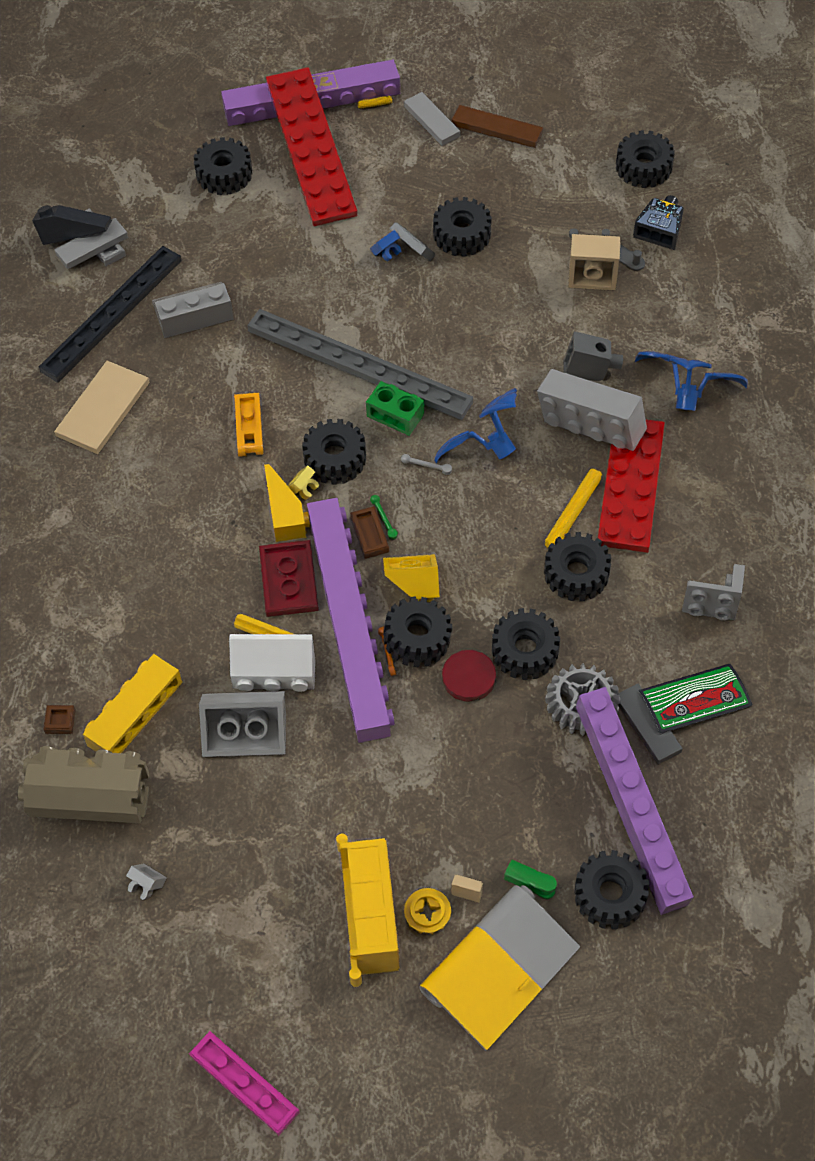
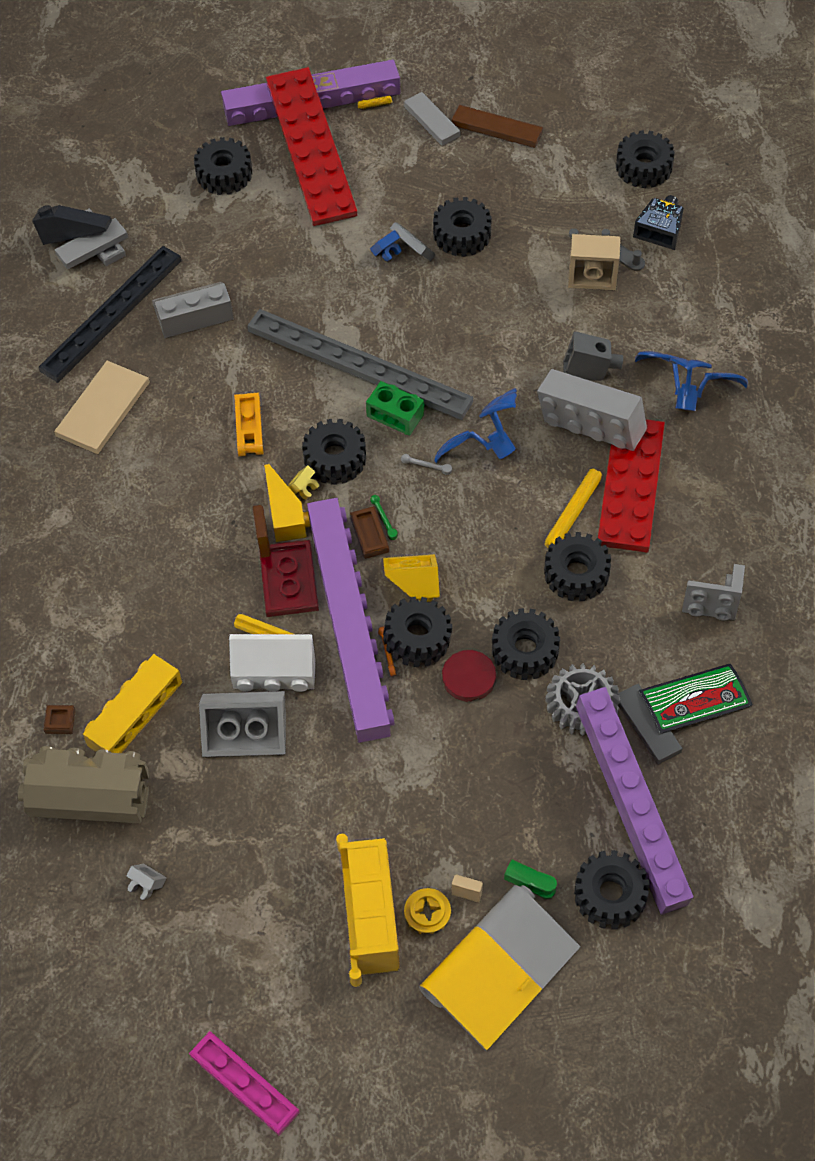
(261, 531): none -> reddish brown tile

